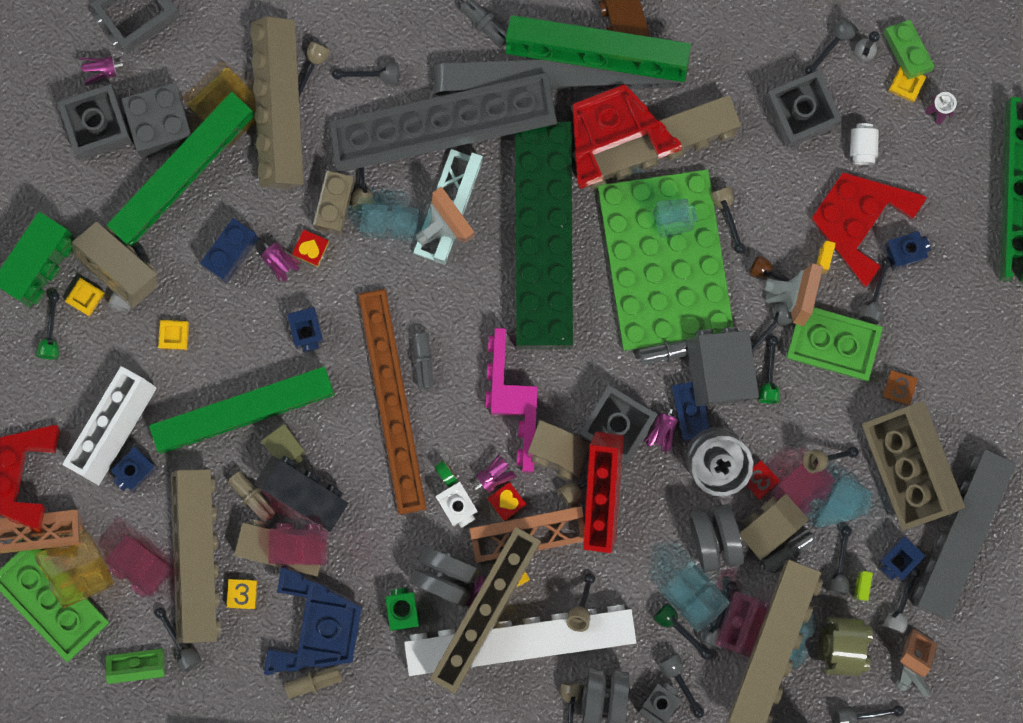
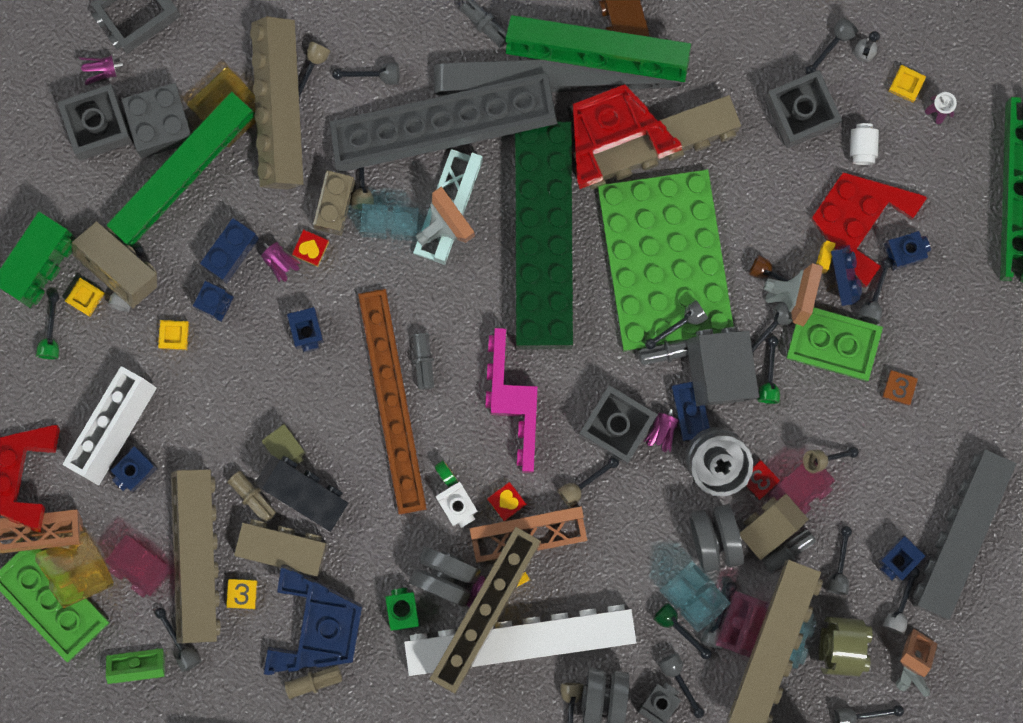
(213, 301): none -> dark blue brick
(241, 410): green piece -> none
(298, 546): clear pink brick -> none
(489, 477): flat silver piece -> none
(558, 450): dark tan brick -> none
(579, 617): dark tan hinge -> none
(603, 492): red brick -> none
(674, 217): clear light blue slope -> none
(693, 314): none -> hinge
(723, 200): hinge -> none
(844, 264): none -> dark blue plate
(844, 503): clear light blue slope -> none
(863, 586): lime tile -> none
(908, 49): bright green plate -> none
(913, 465): dark tan brick -> none

